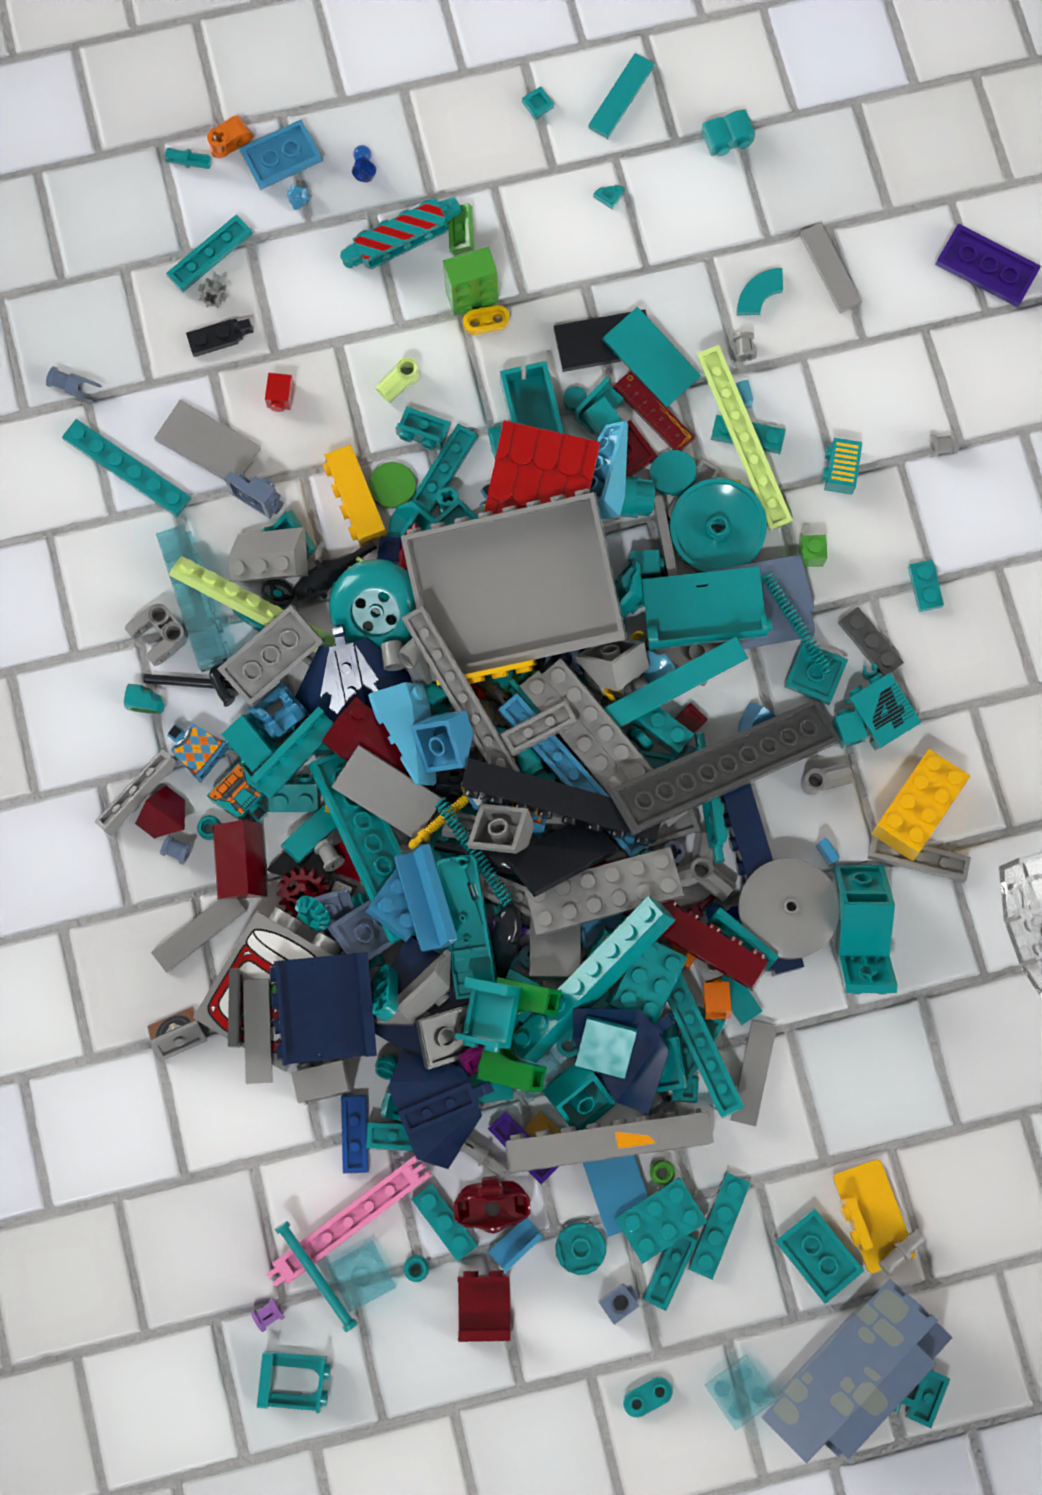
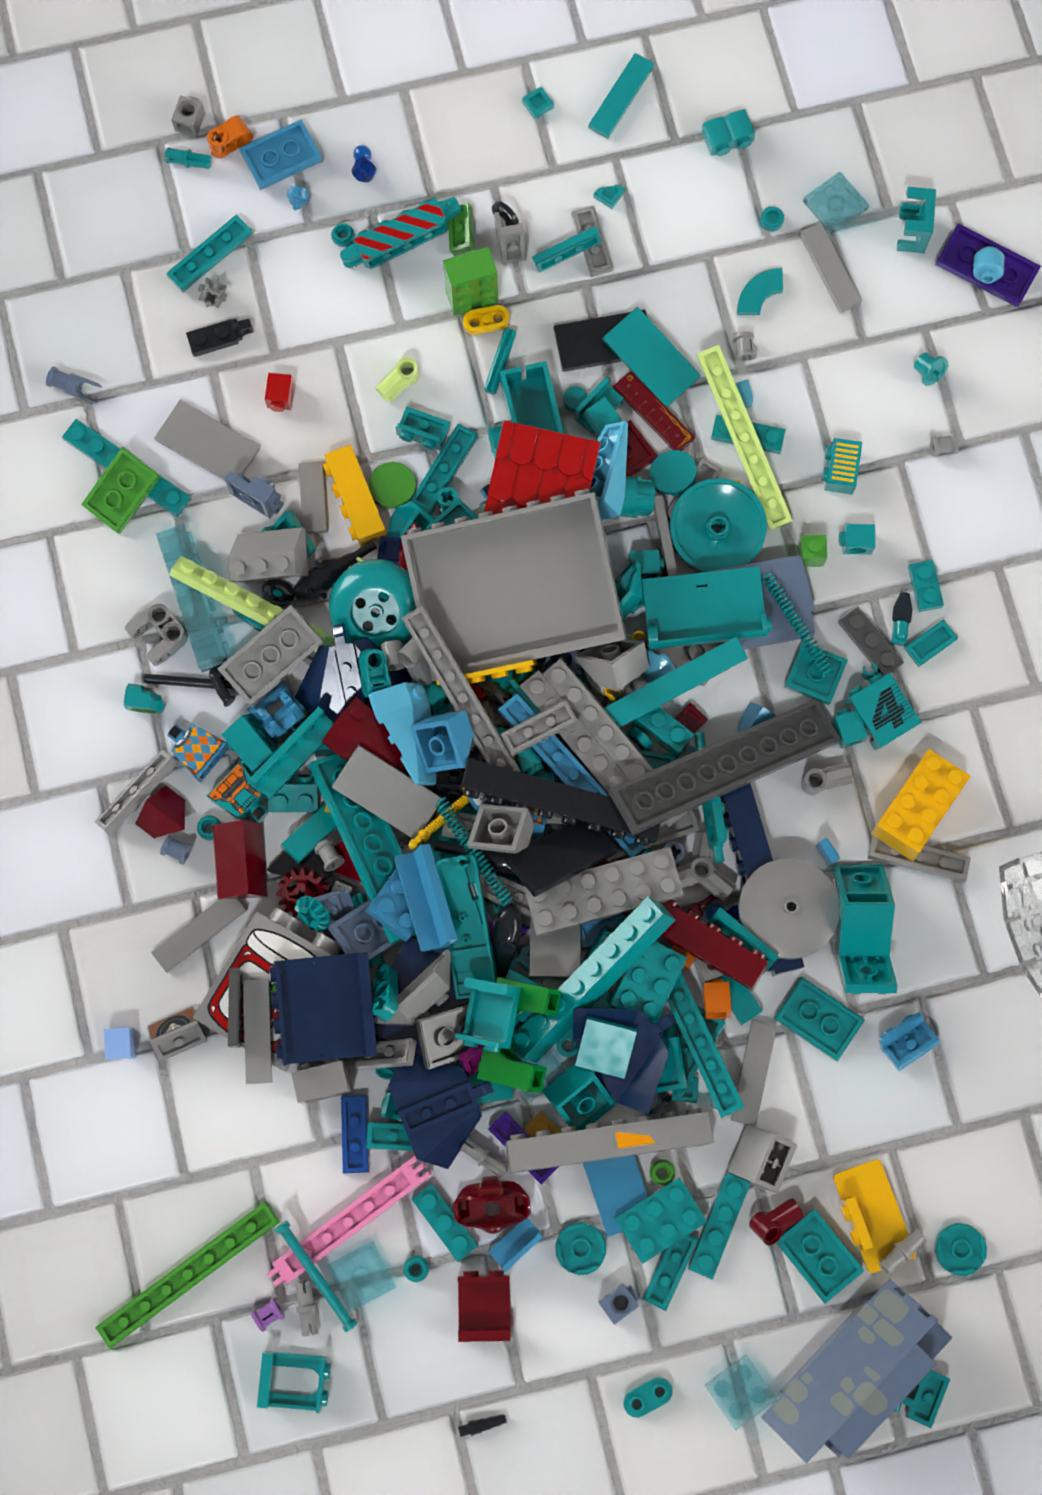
(119, 1043): none -> light blue panel
(121, 490): none -> bright green tile
(187, 1274): none -> bright green tile
(188, 124): none -> light grey brick
(306, 1308): none -> light grey pin
(313, 497): none -> light grey tile
(339, 229): none -> teal plate
(373, 675): none -> teal piece
(389, 1054): none -> light grey tile
(478, 1426): none -> black animal
(500, 360): none -> teal axle
(509, 233): none -> light grey piece
(567, 249): none -> teal tile
(596, 257): none -> light grey tile
(762, 1158): none -> light grey slope
(771, 1225): none -> dark red piece
(772, 219): none -> teal tile
(819, 1019): none -> teal tile
(836, 203): none -> clear light blue plate
(858, 539): none -> teal brick
(901, 617): none -> piece
(908, 1041): none -> dark azure bracket
(918, 219): none -> teal panel
(931, 368): none -> teal piece
(931, 643): none -> teal tile
(960, 1249): none -> teal tile
(988, 265): none -> medium azure head

